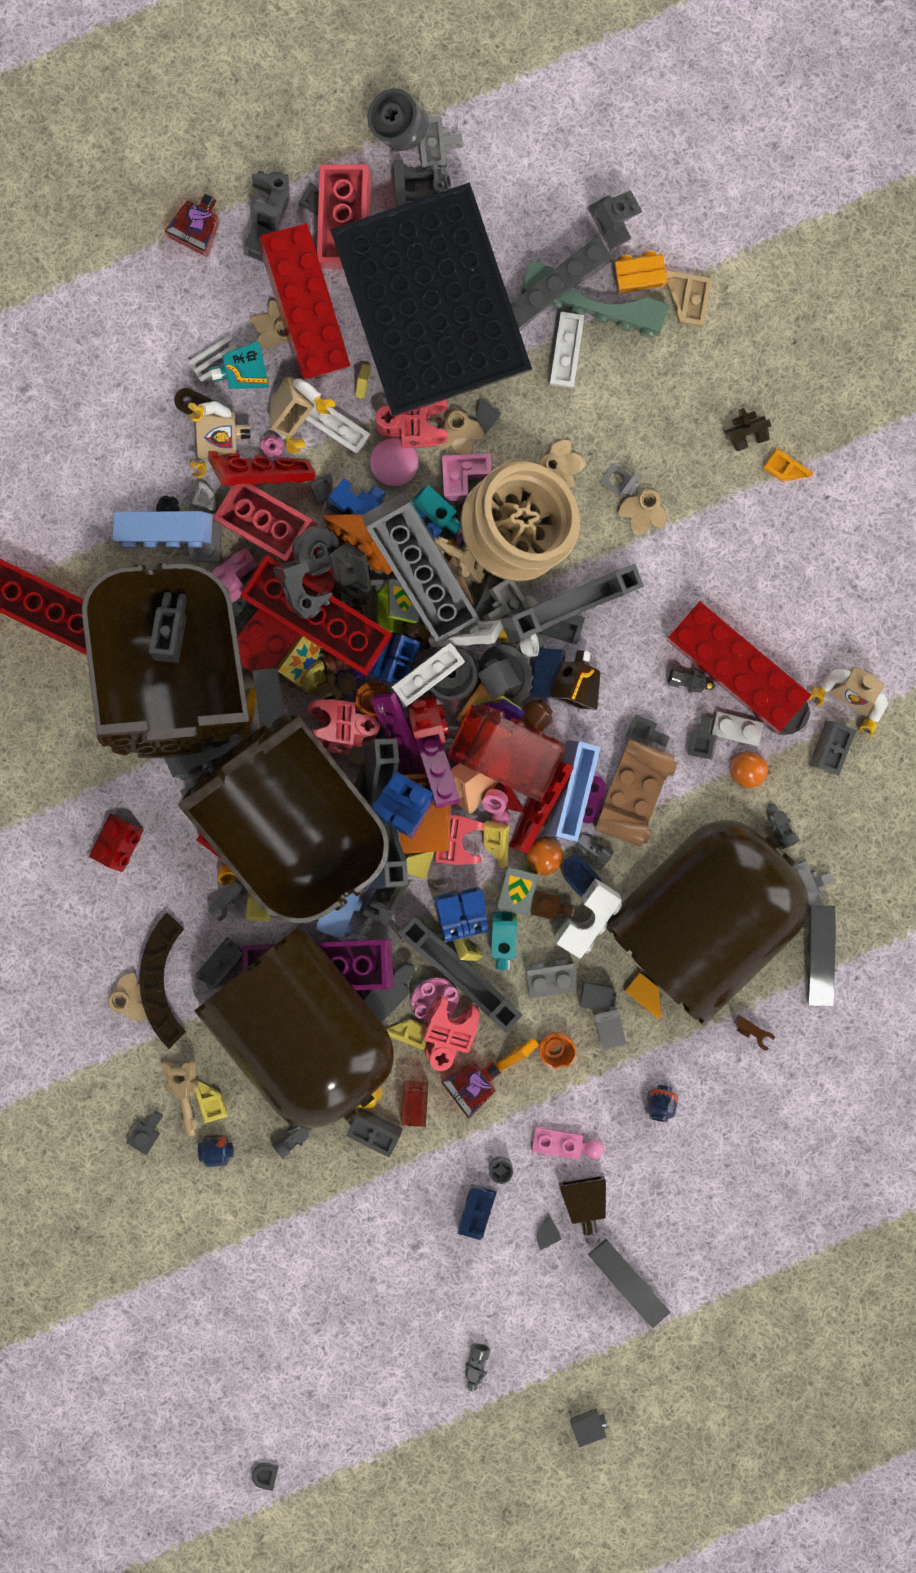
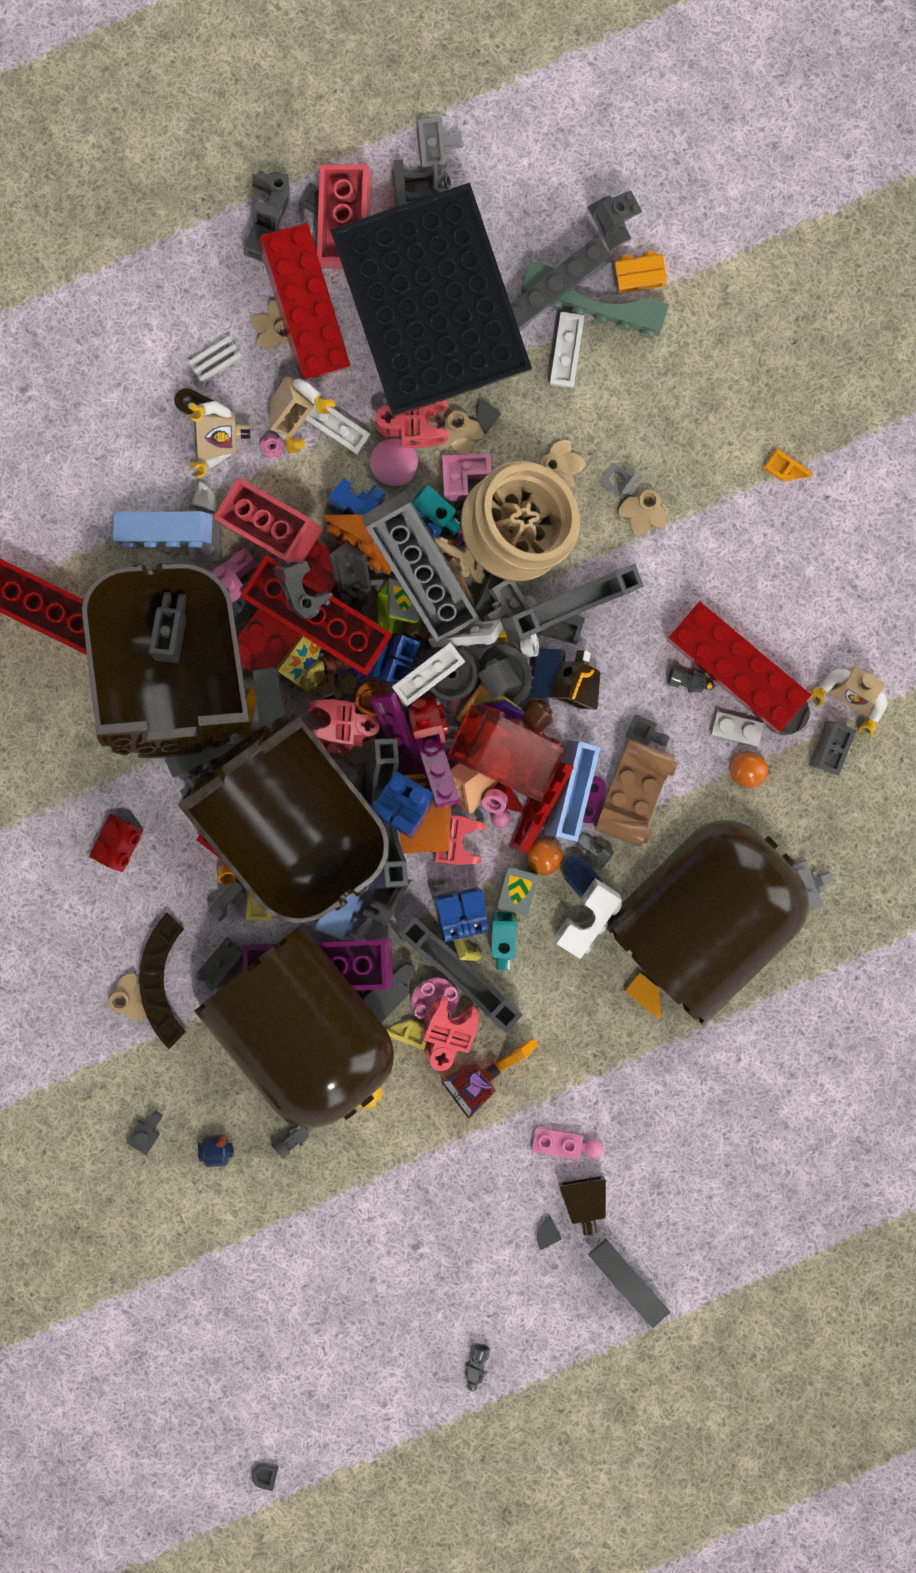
(166, 500): black plate -> none
(183, 1090): tan piece -> none
(195, 225): torso -> none
(210, 1102): light yellow tile -> none
(238, 470): red wing -> none
(242, 368): teal torso -> none
(306, 543): dark grey plate -> none
(321, 488): dark grey tile -> none
(362, 381): light yellow tile -> none
(374, 1132): dark grey hinge -> none
(397, 119): dark grey wheel -> none
(415, 1103): clear red torso -> none
(419, 864): light yellow tile -> none
(476, 1212): dark blue hinge -> none
(496, 841): light yellow tile -> none
(498, 1172): dark grey wheel -> none
(548, 905): reddish brown plate -> none
(551, 979): light grey bracket -> none
(564, 1057): orange hair -> none
(589, 1427): dark grey brick -> none
(597, 997): dark grey brick -> none
(610, 1030): light grey bracket -> none
(661, 1103): dark blue head -> none
(689, 297): tan wing -> none
(703, 742): dark grey plate -> none
(747, 1028): reddish brown plate -> none
(757, 427): dark brown hips -> none
(780, 823): dark grey piece -> none
(821, 955): dark grey slope -> none

